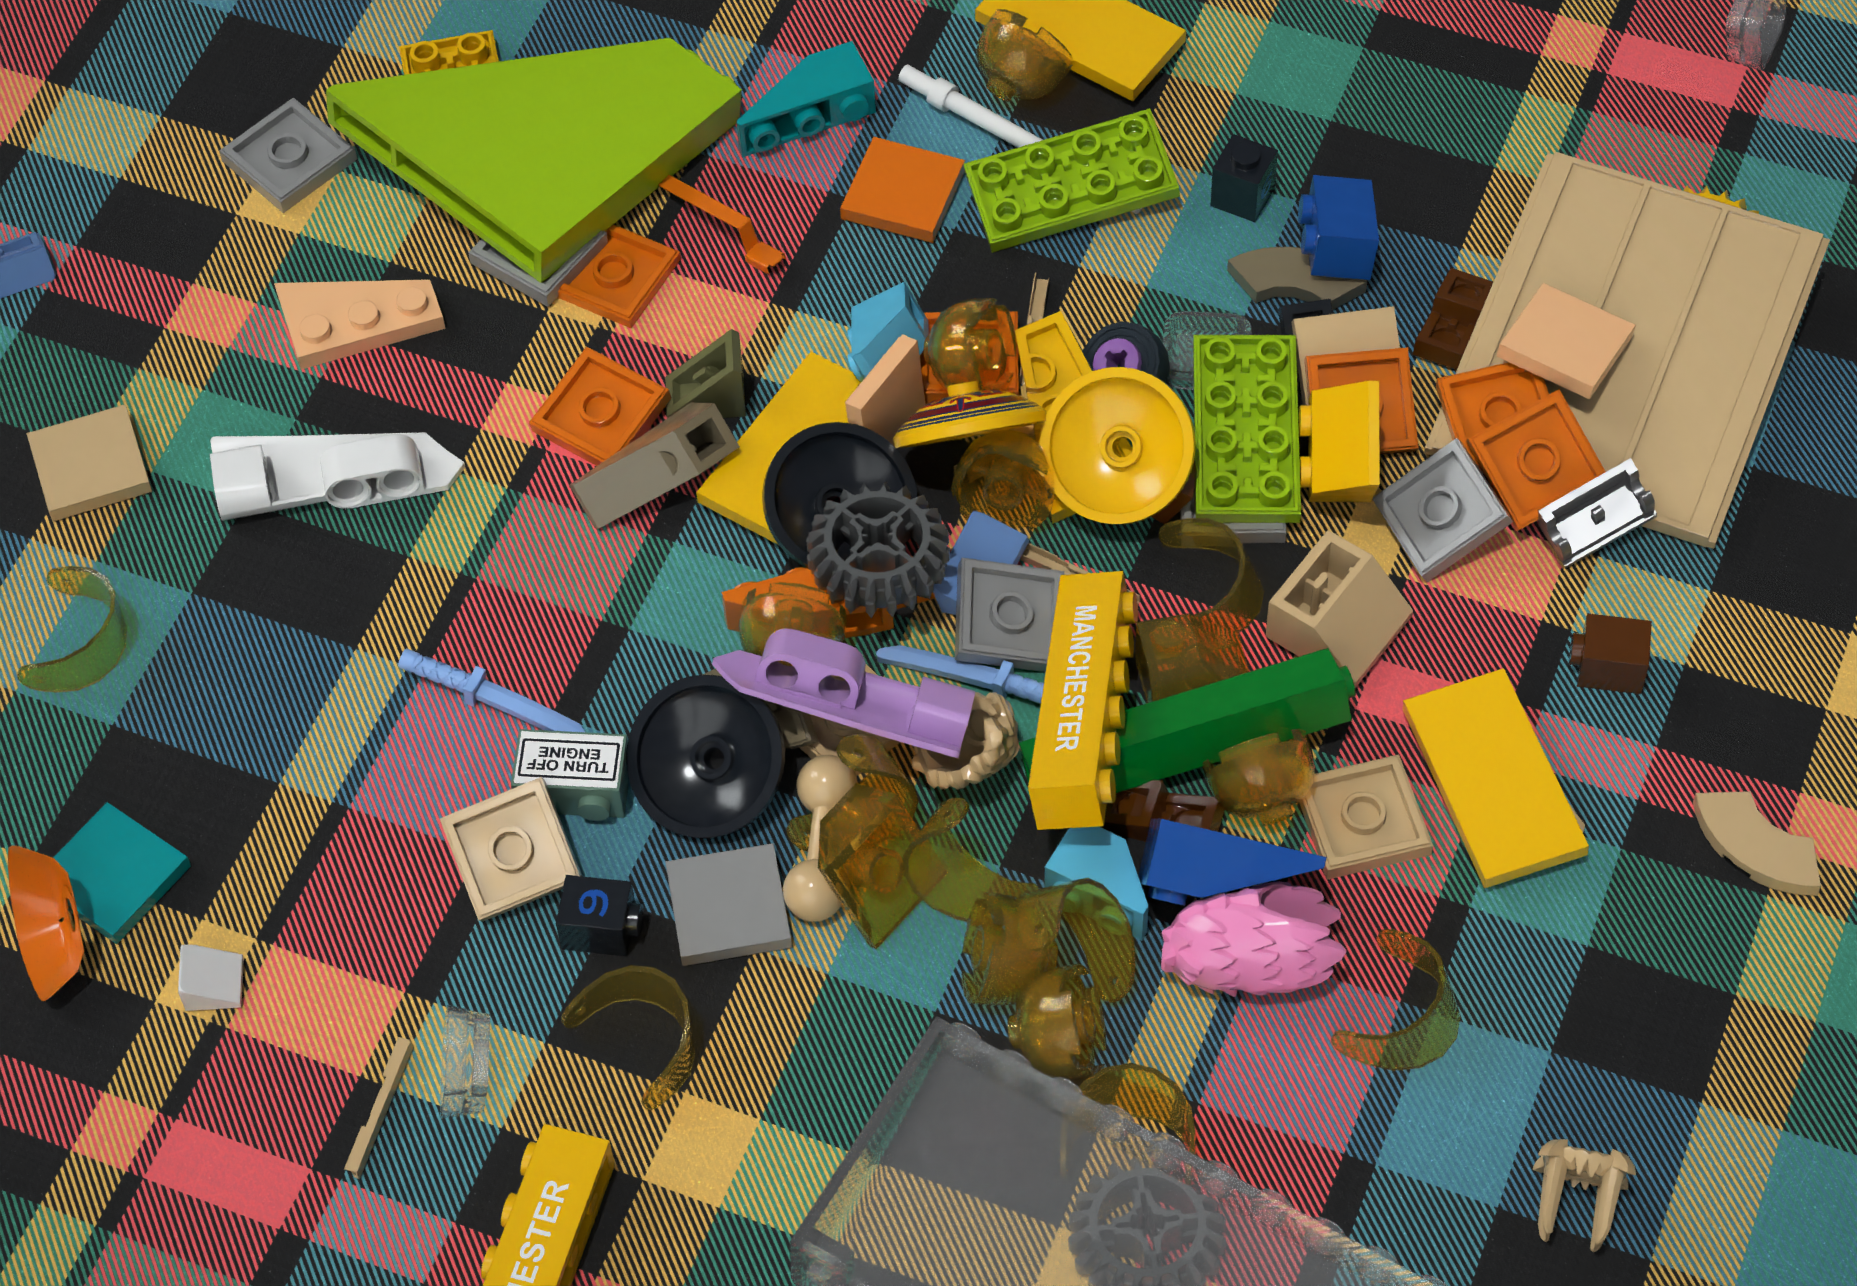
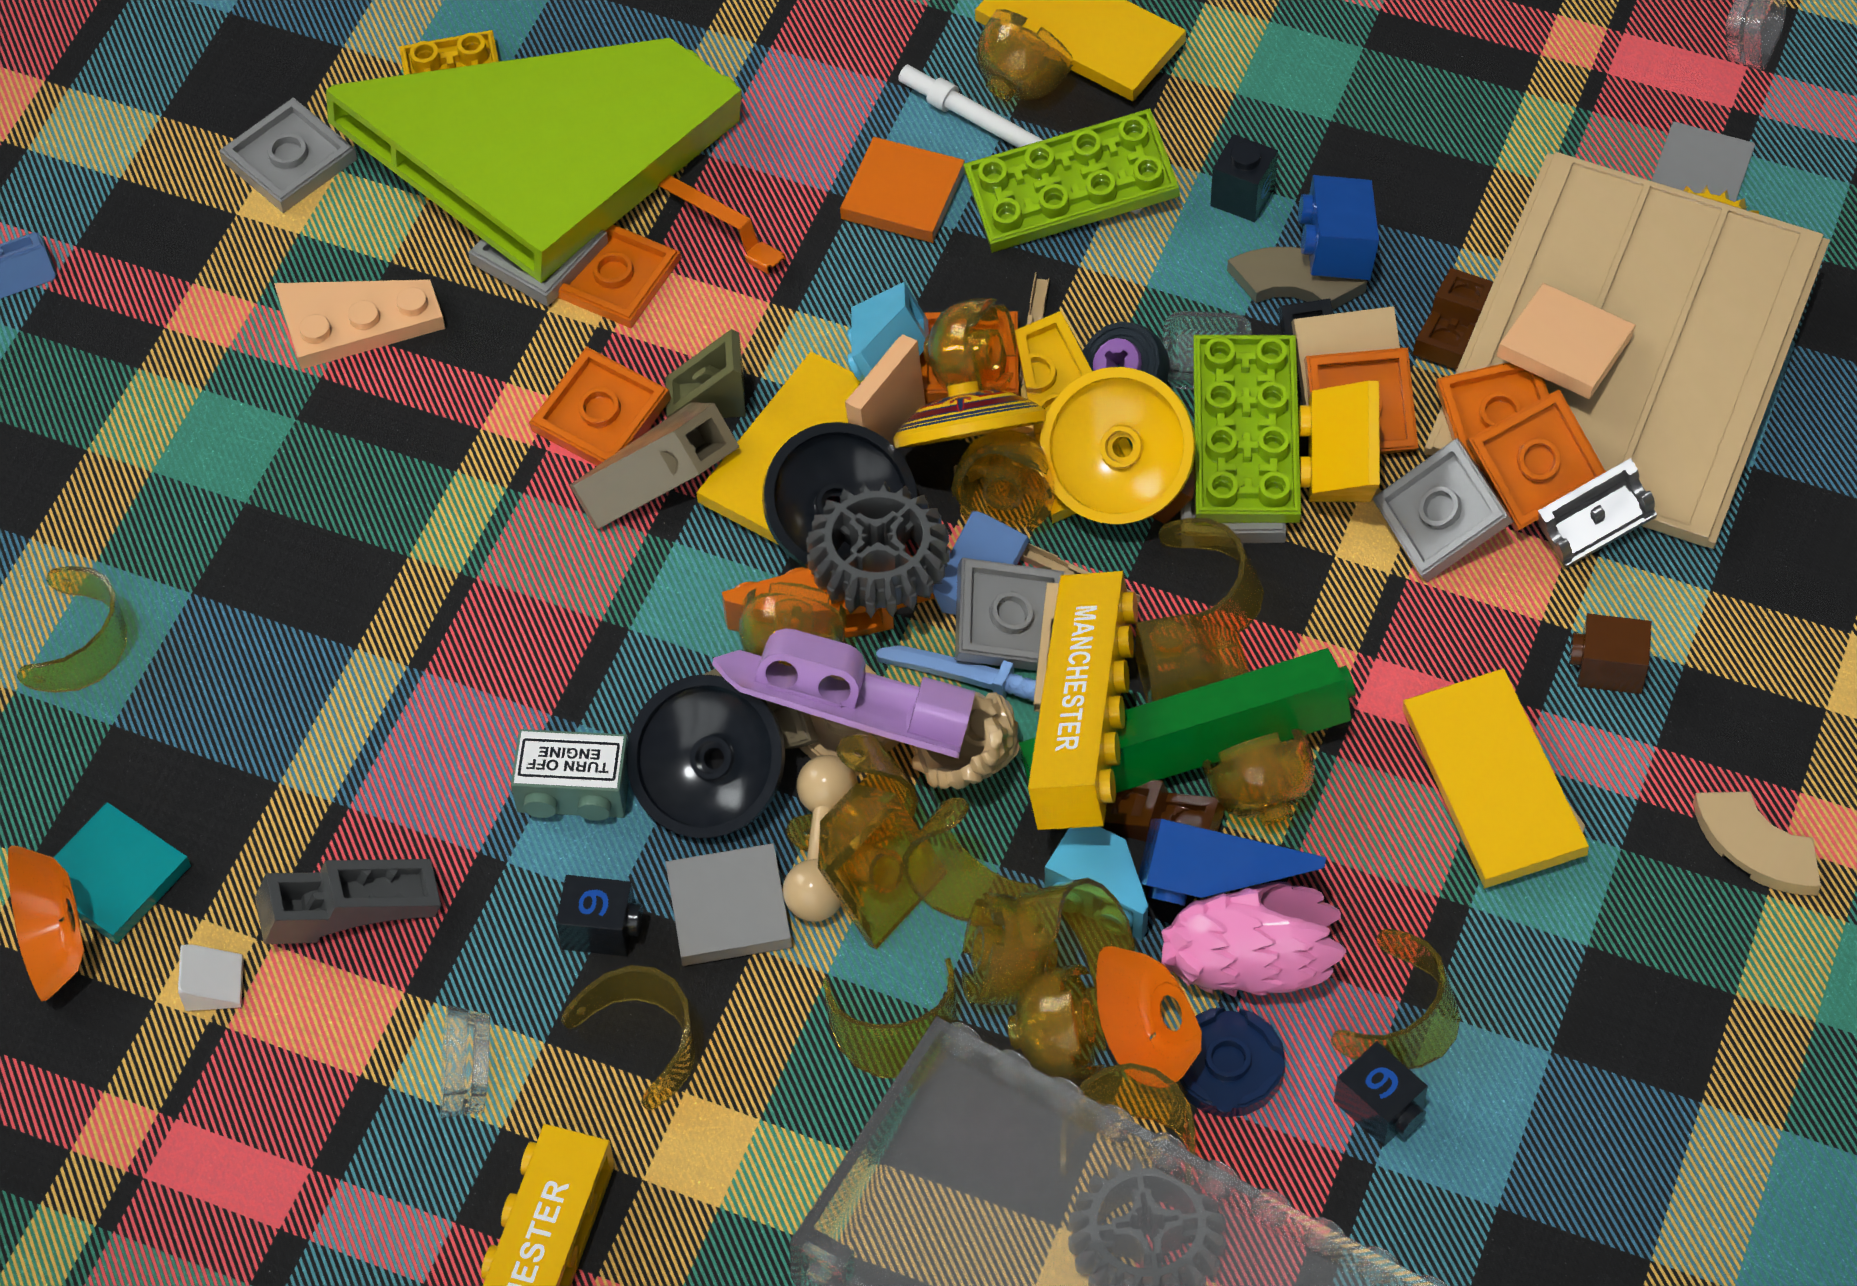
(89, 462): tan tile -> none
(343, 897): none -> dark grey slope
(346, 470): white panel -> none
(368, 1134): tan piece -> none
(476, 687): light blue sword -> none
(510, 849): tan tile -> none
(812, 97): teal slope -> none
(886, 1047): none -> clear yellow piece
(1047, 623): none -> tan piece
(1130, 1012): none -> orange piece
(1236, 1066): none -> dark blue tile
(1338, 603): tan slope -> none
(1365, 817): tan tile -> none
(1381, 1094): none -> black brick
(1563, 1163): tan piece -> none
(1703, 158): none -> light grey sticker

